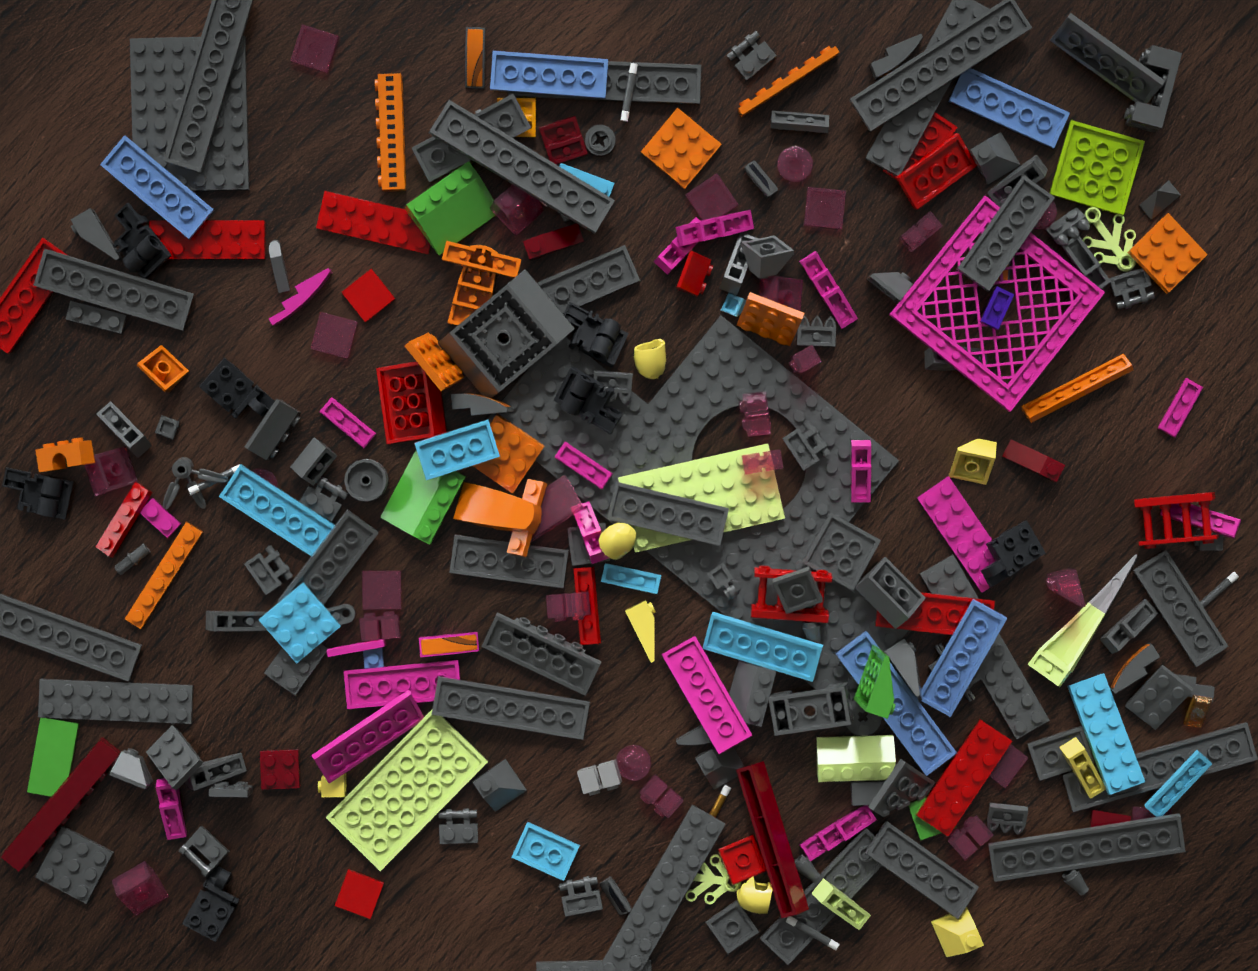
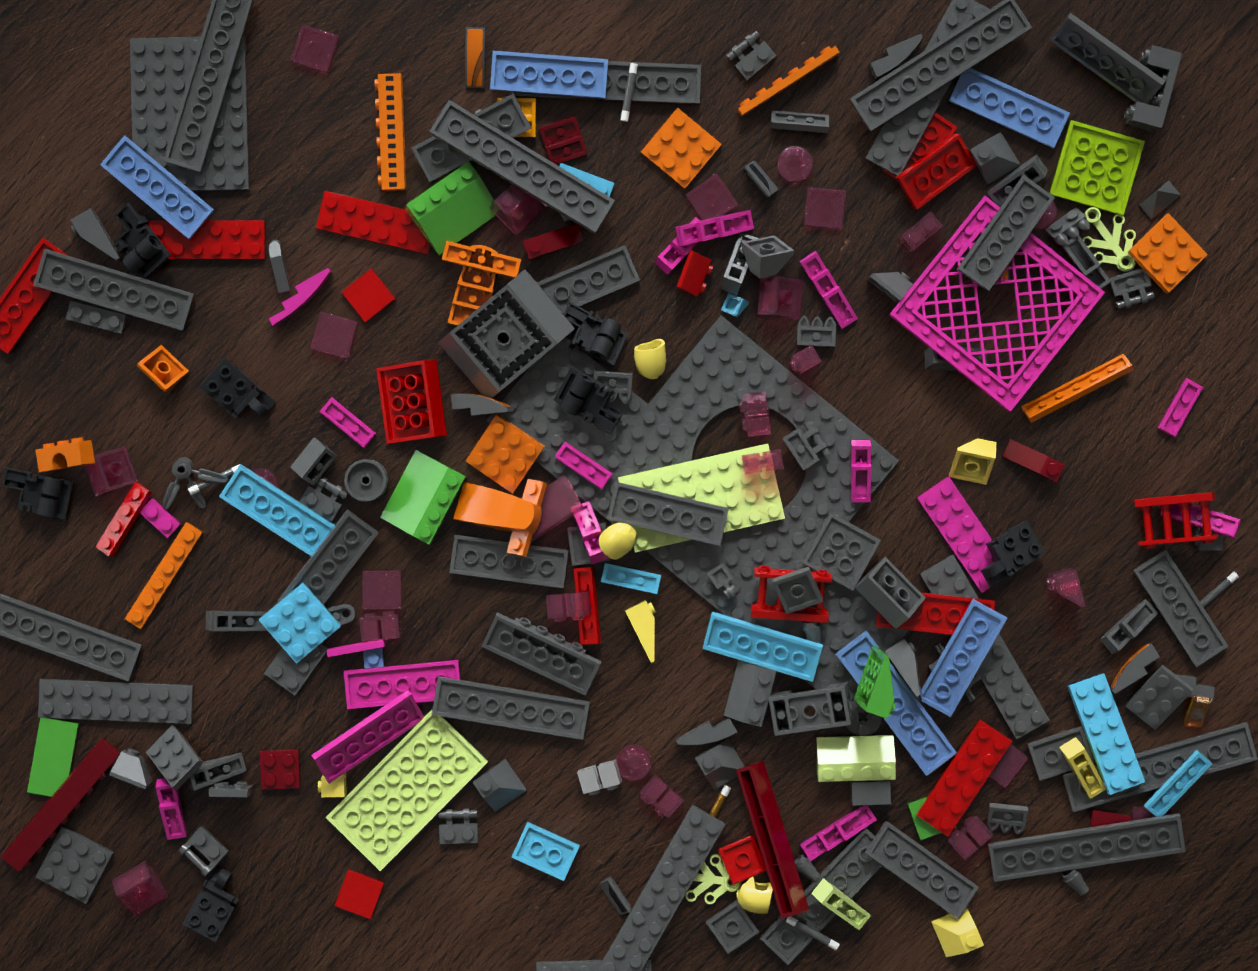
(124, 429): dark grey slope -> none
(132, 559): dark grey axle -> none
(167, 427): dark grey tile -> none
(264, 574): dark grey plate -> none
(273, 430): dark grey slope -> none
(434, 361): orange plate -> none
(448, 644): slope -> none
(457, 449): medium azure plate -> none
(581, 902): dark grey plate -> none
(601, 131): dark grey gear -> none
(707, 695): dark pink plate -> none
(770, 319): orange plate -> none
(900, 789): dark grey plate -> none
(997, 308): dark purple plate -> none
(1063, 651): yellowish green plate -> none

